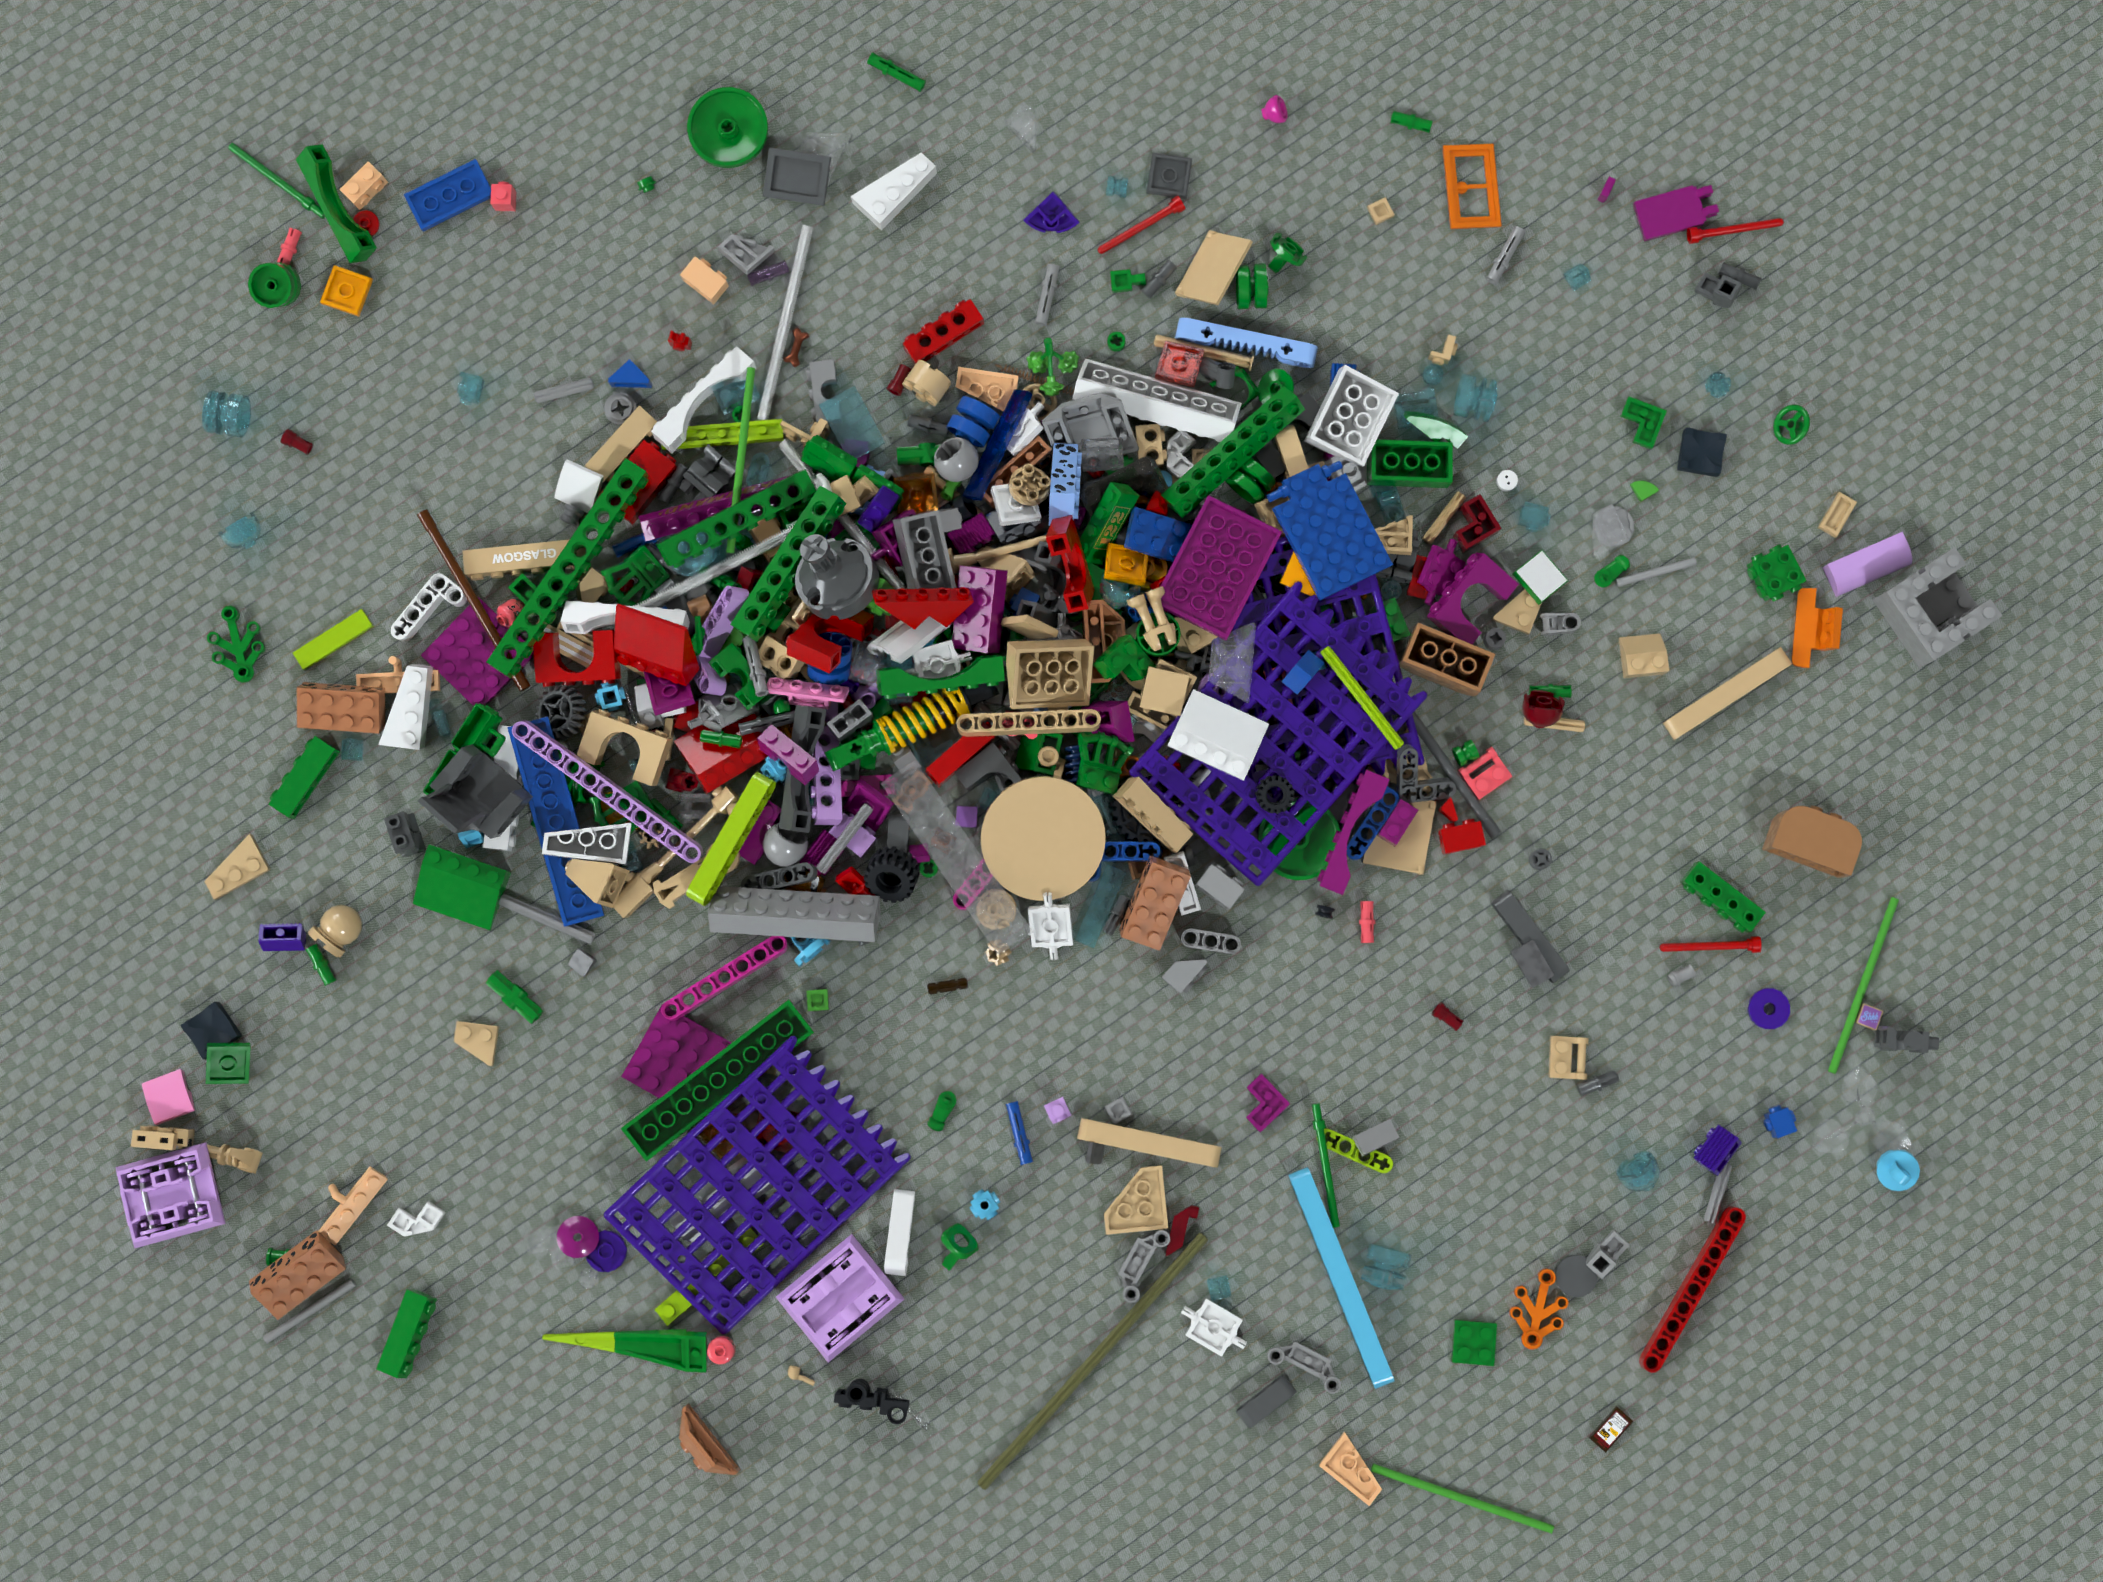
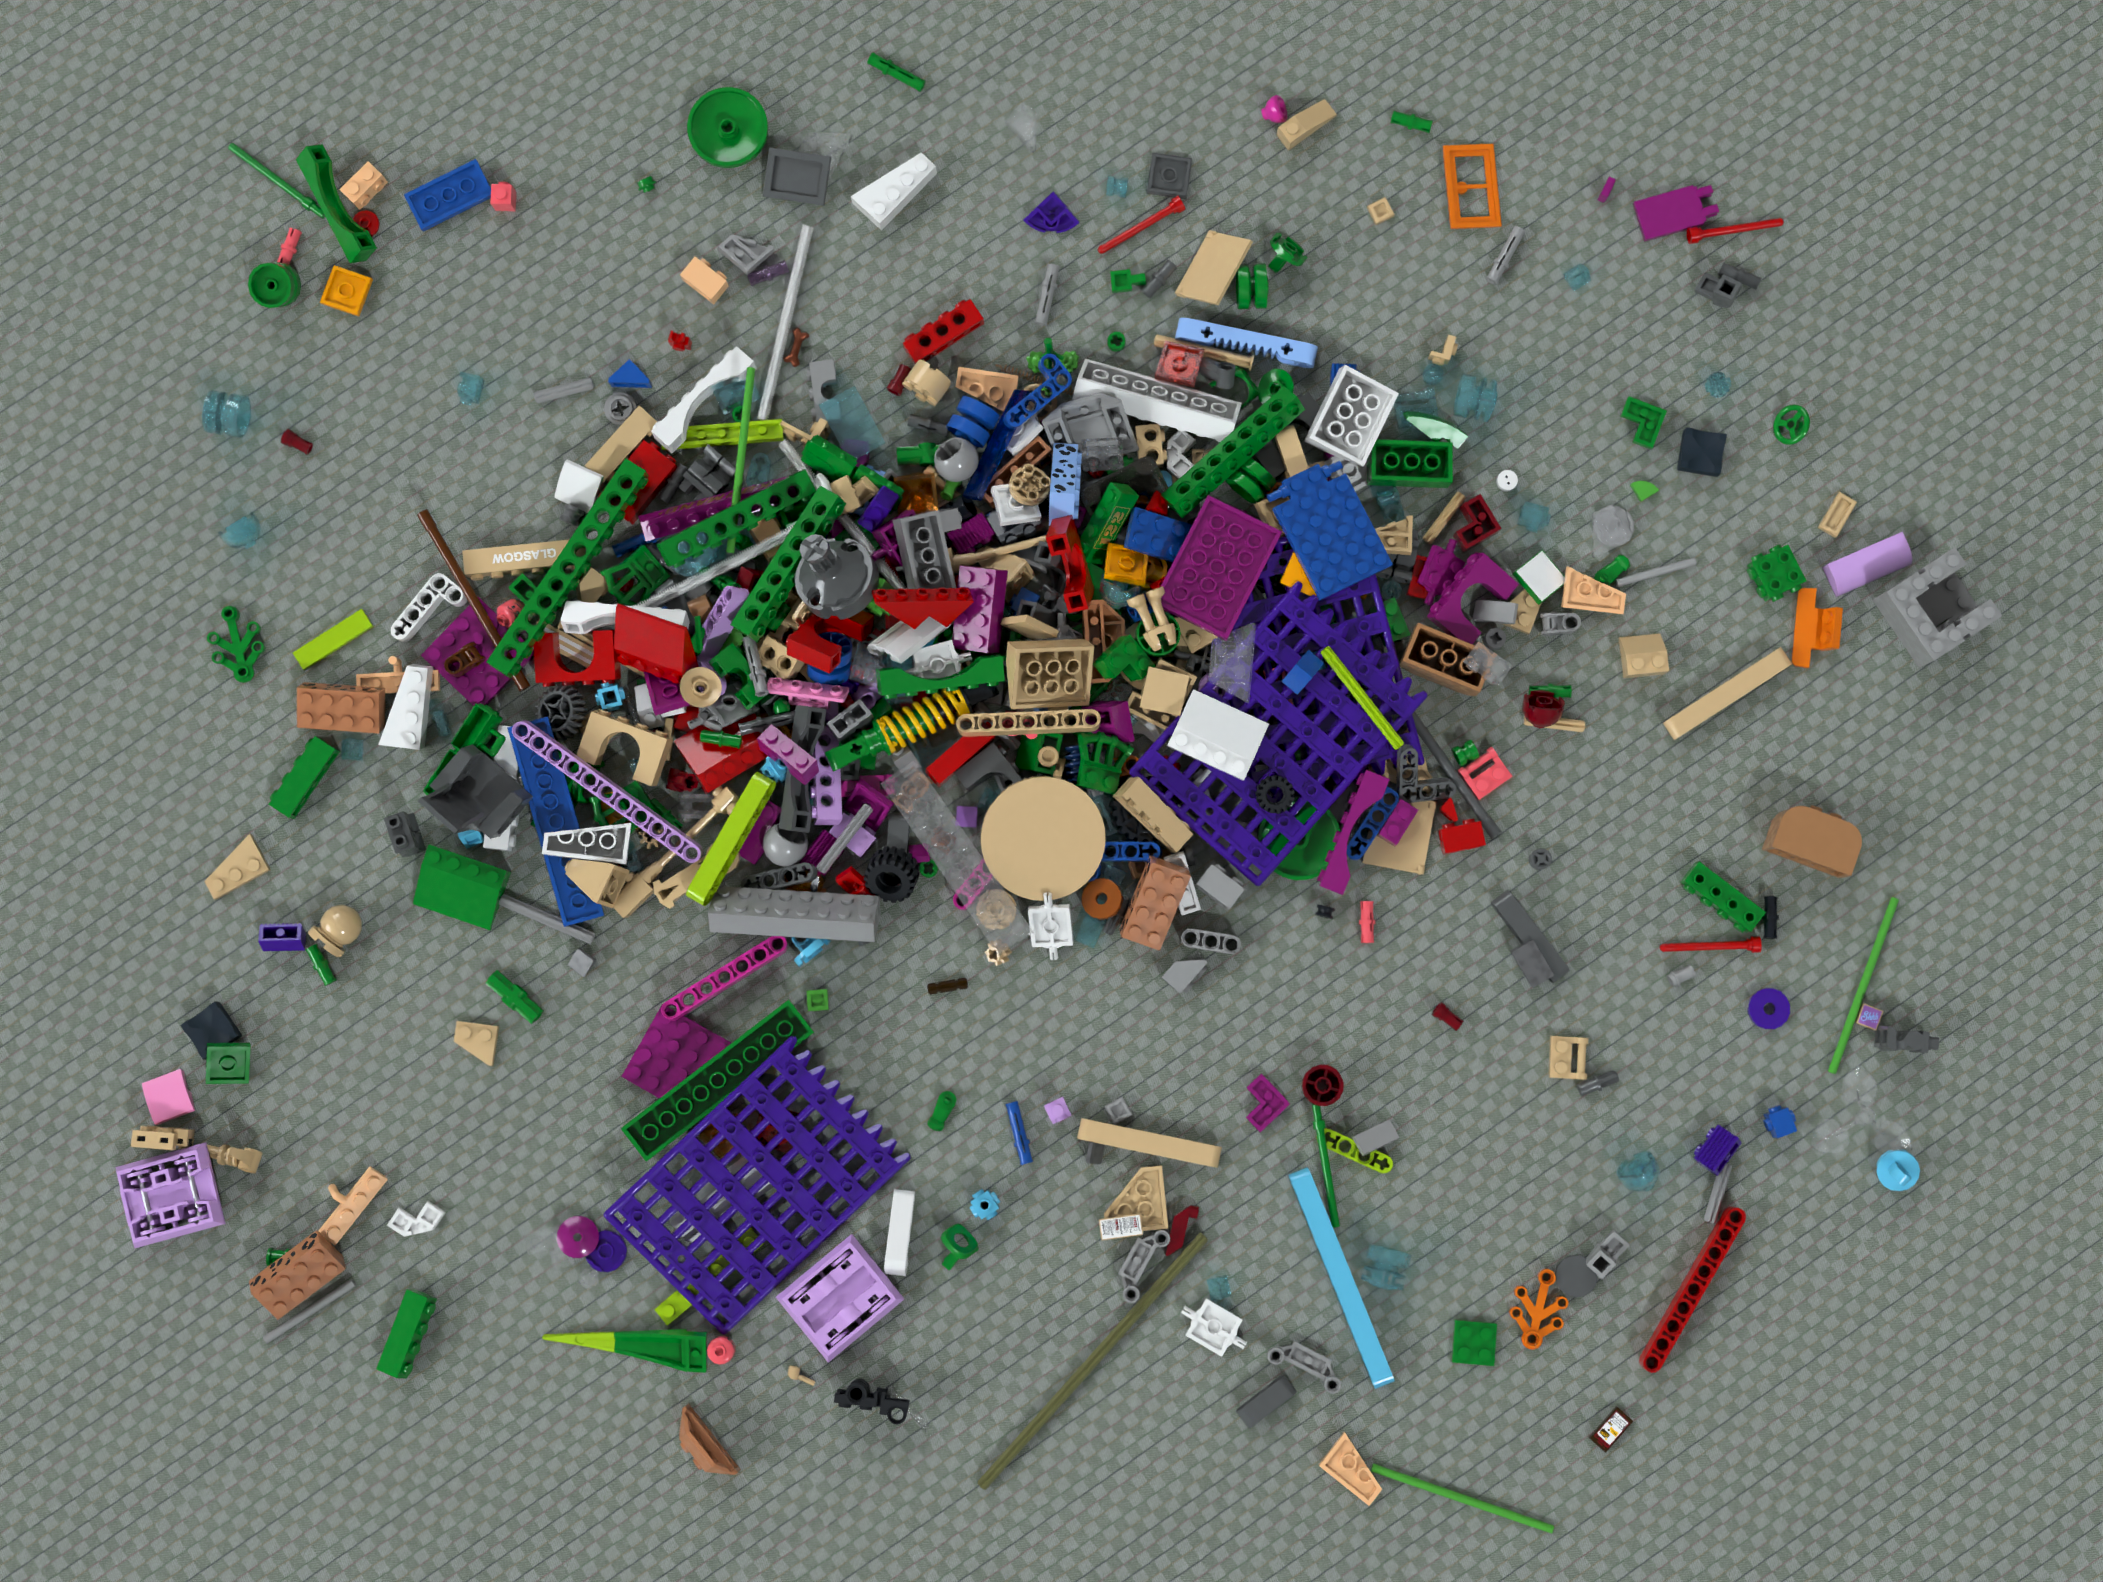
(465, 659): none -> reddish brown piece
(702, 678): none -> tan dish
(1035, 396): none -> blue beam
(1091, 894): none -> dark orange tile
(1120, 1226): none -> tile
(1305, 123): none -> tan slope
(1322, 1085): none -> dark red cylinder
(1487, 664): none -> clear brick
(1495, 612): none -> light grey slope
(1591, 595): none -> light nougat wing
(1770, 917): none -> black pin

